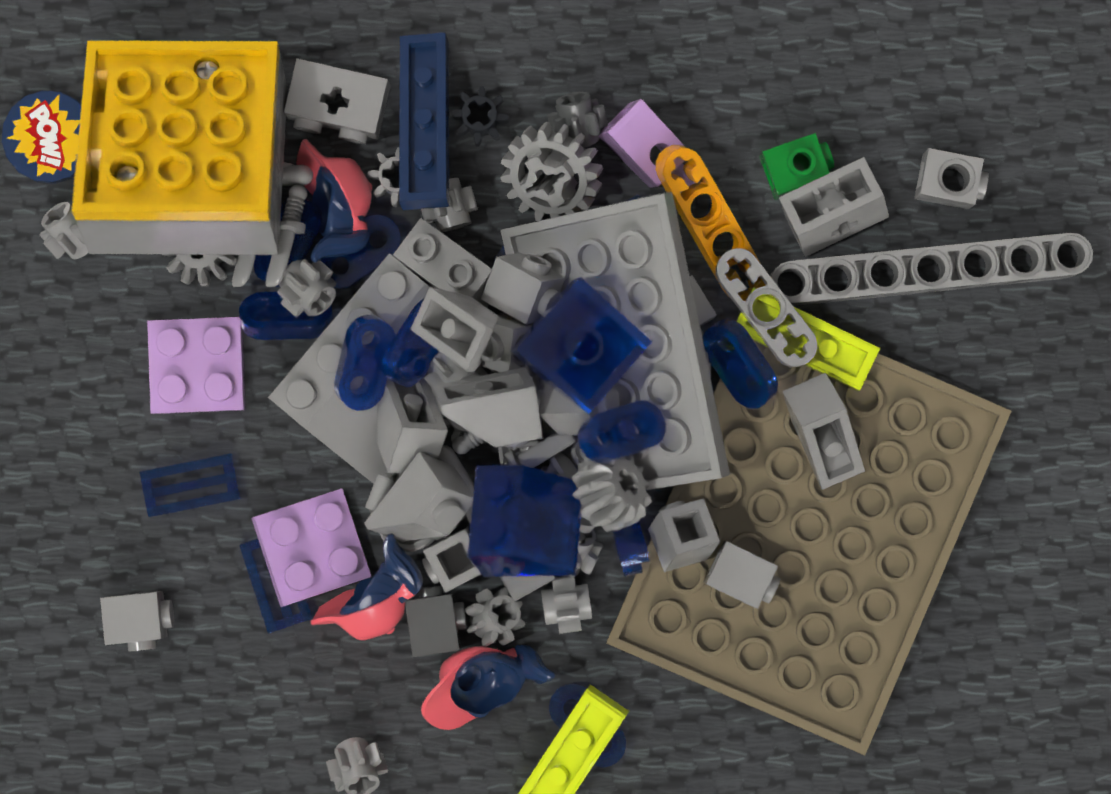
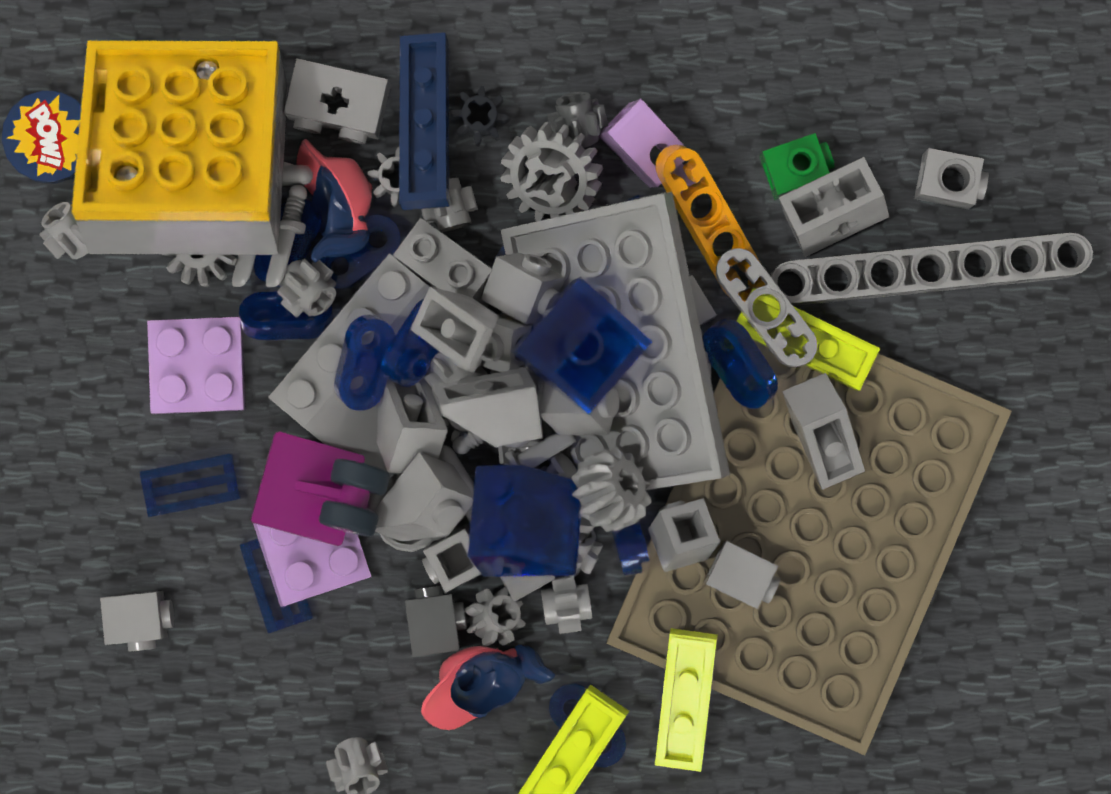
(317, 490): none -> magenta plate
(377, 601): hair -> none
(619, 434): clear blue plate -> none
(686, 699): none -> neon yellow tile

